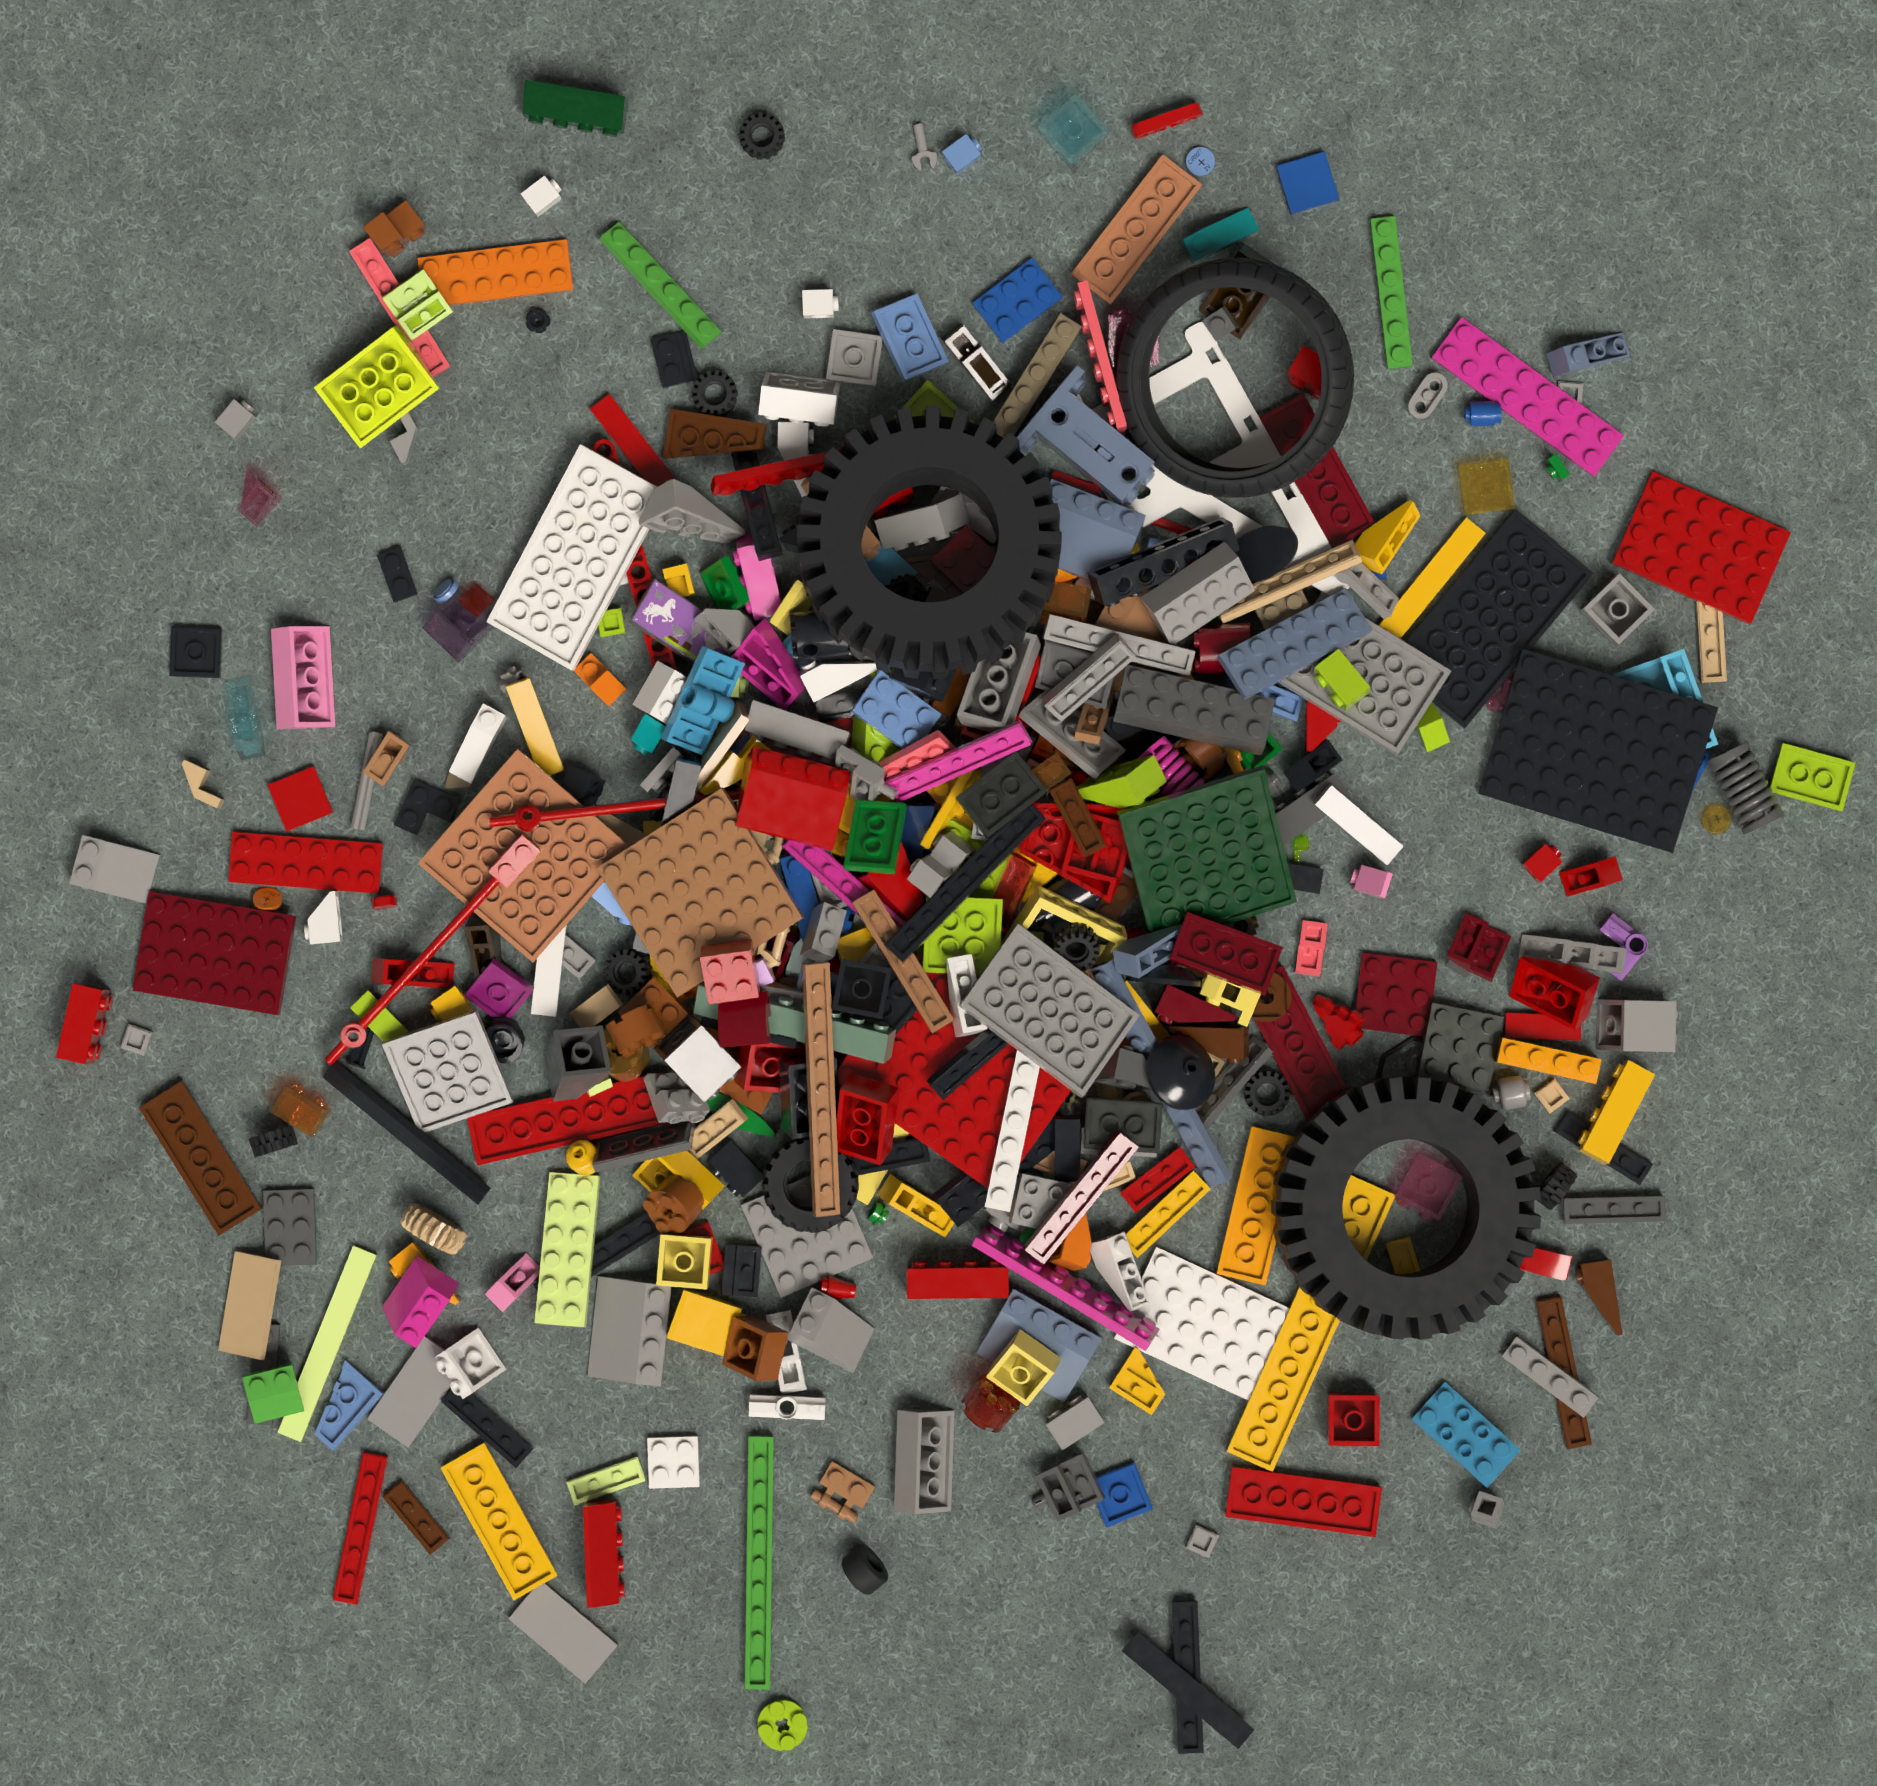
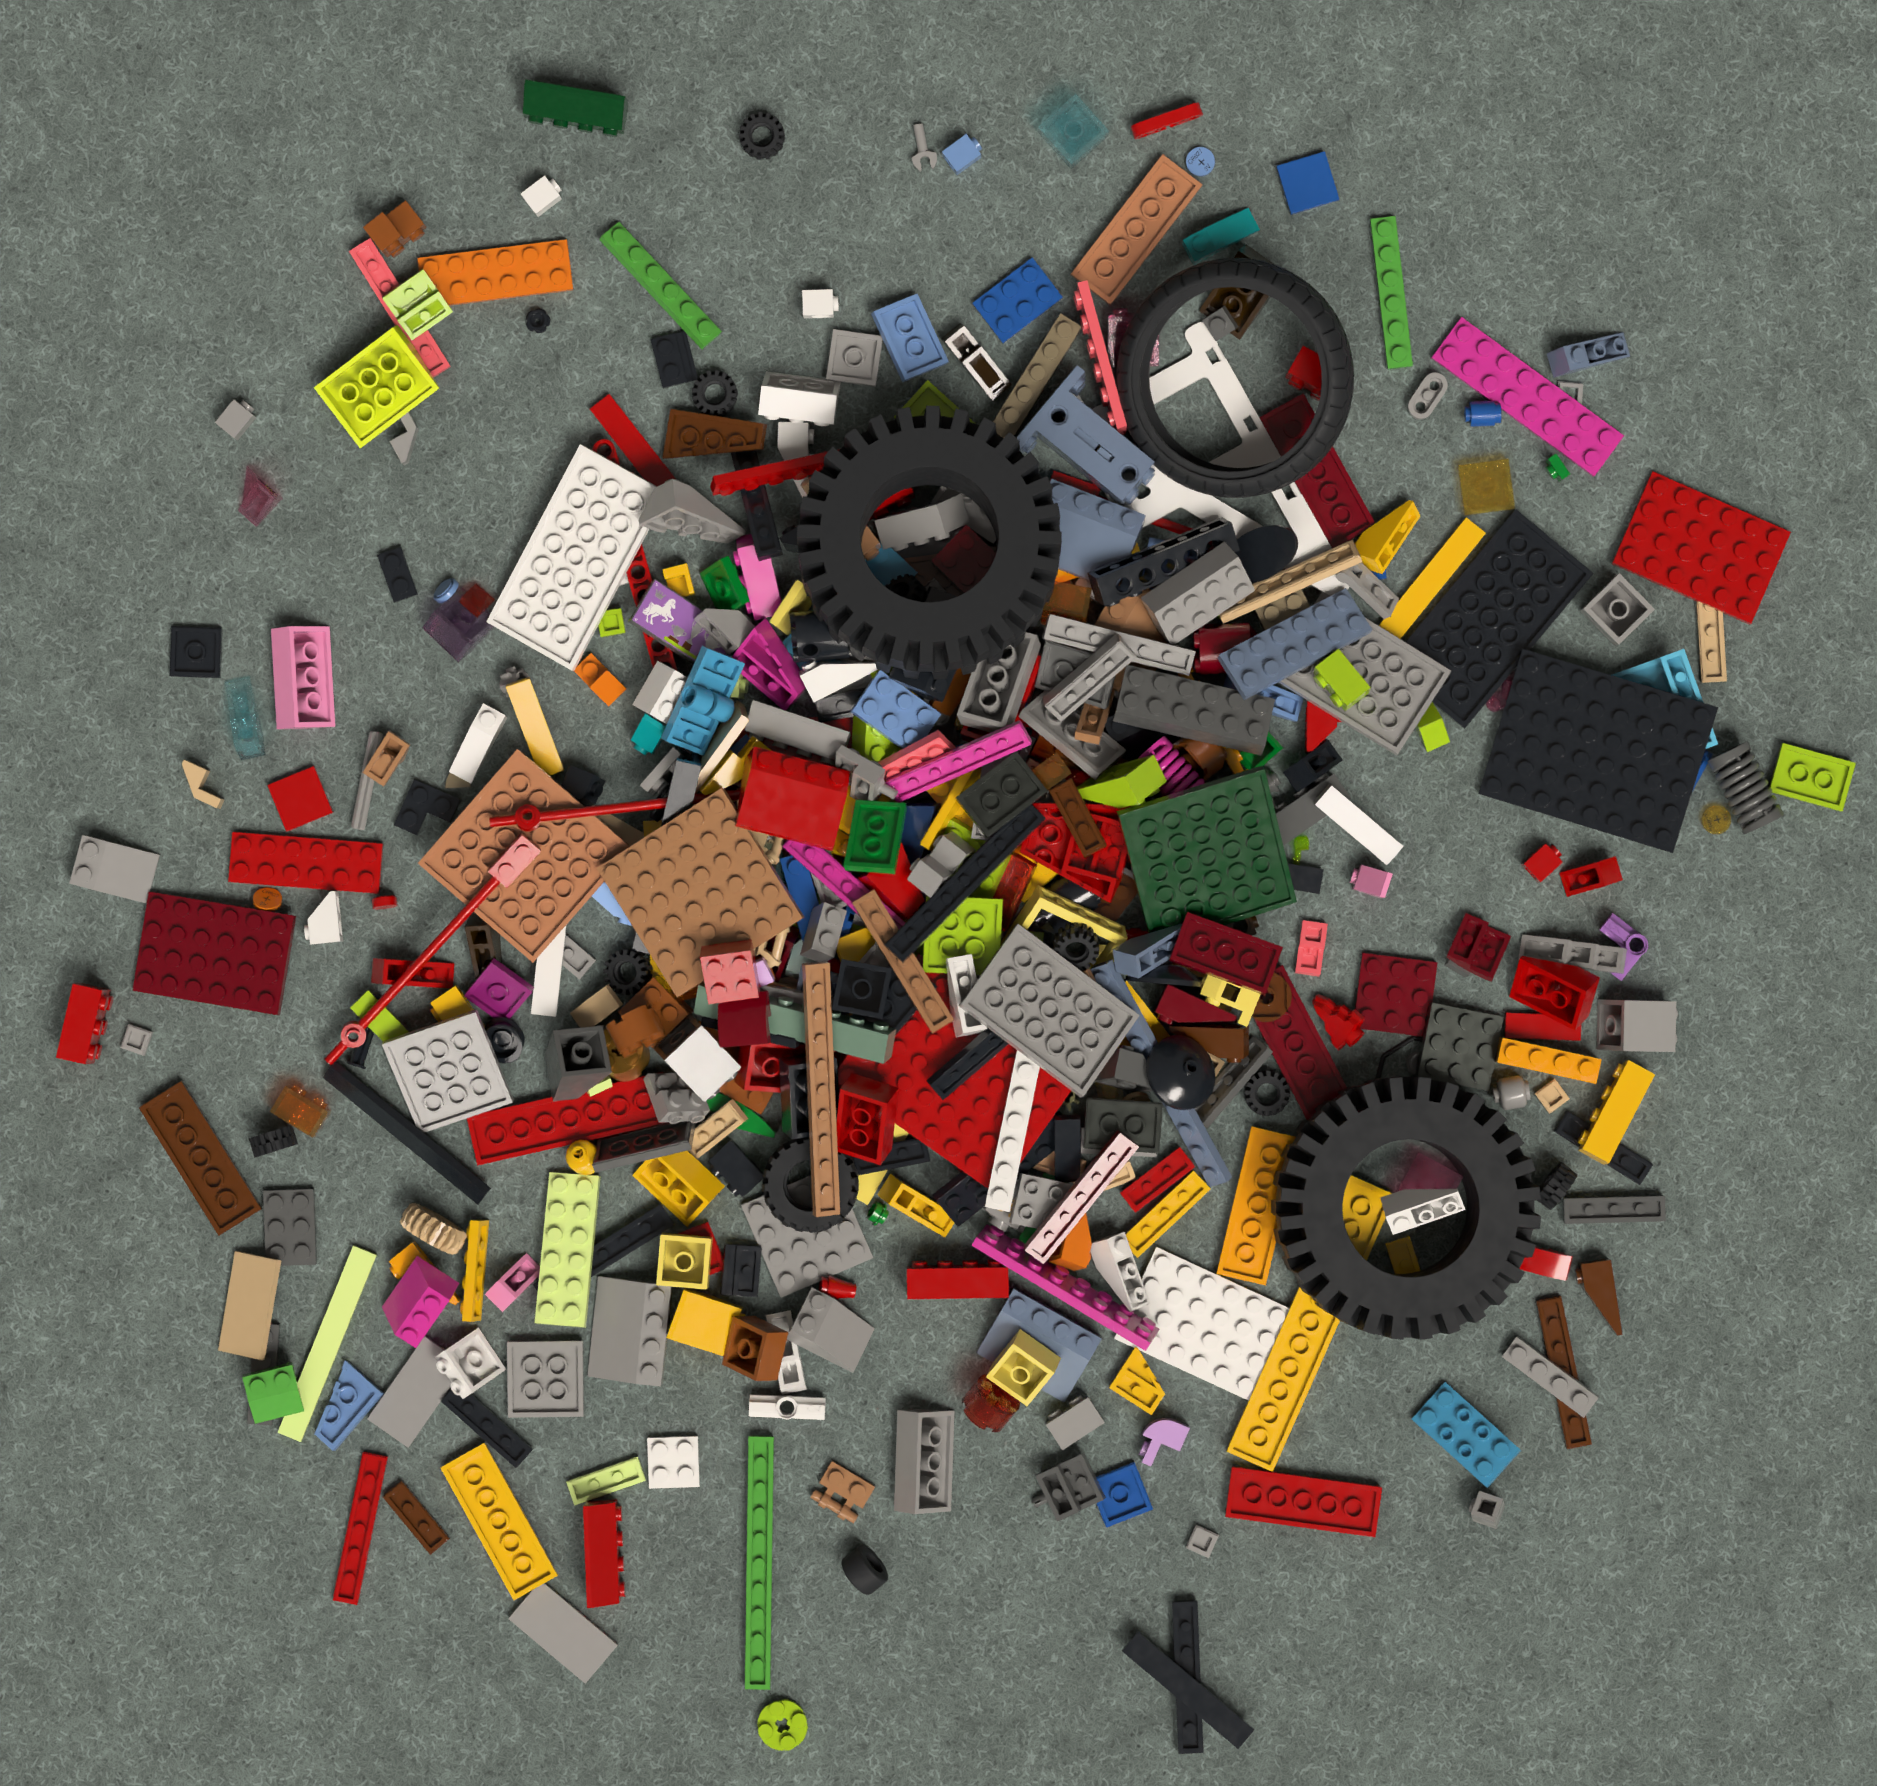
(475, 1270): none -> yellow plate
(545, 1378): none -> light grey plate
(674, 1204): dark orange brick -> none
(1162, 1431): none -> lavender brick
(1353, 1419): red brick -> none
(1419, 1206): none -> white slope

